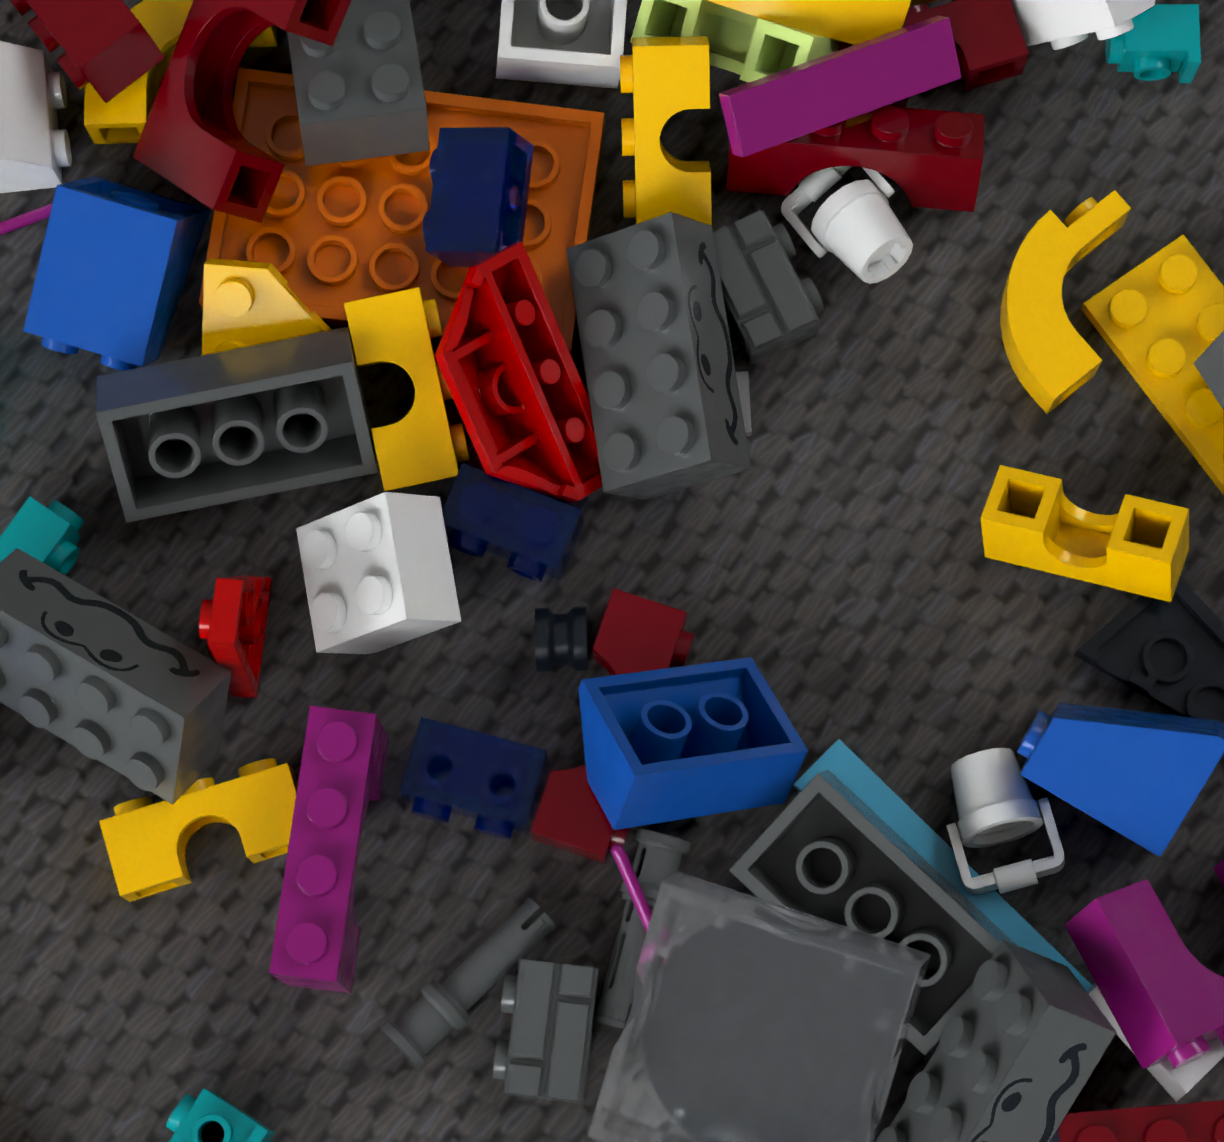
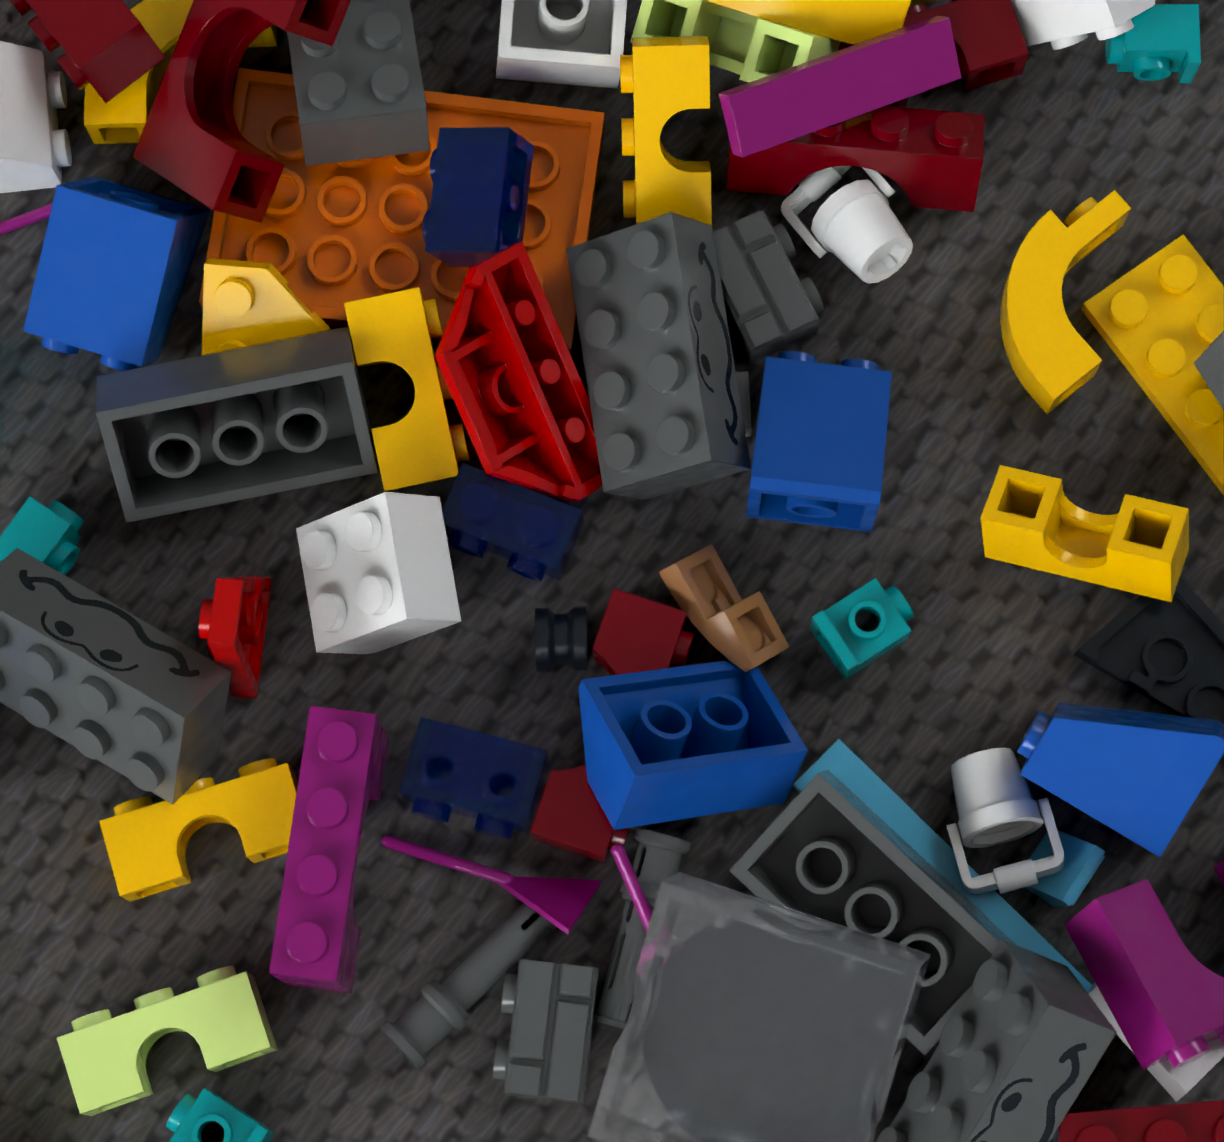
(110, 1054): none -> yellowish green arch
(555, 899): none -> magenta piece
(734, 626): none -> medium nougat slope
(820, 442): none -> blue slope
(848, 645): none -> teal brick
(1080, 865): none -> medium azure slope

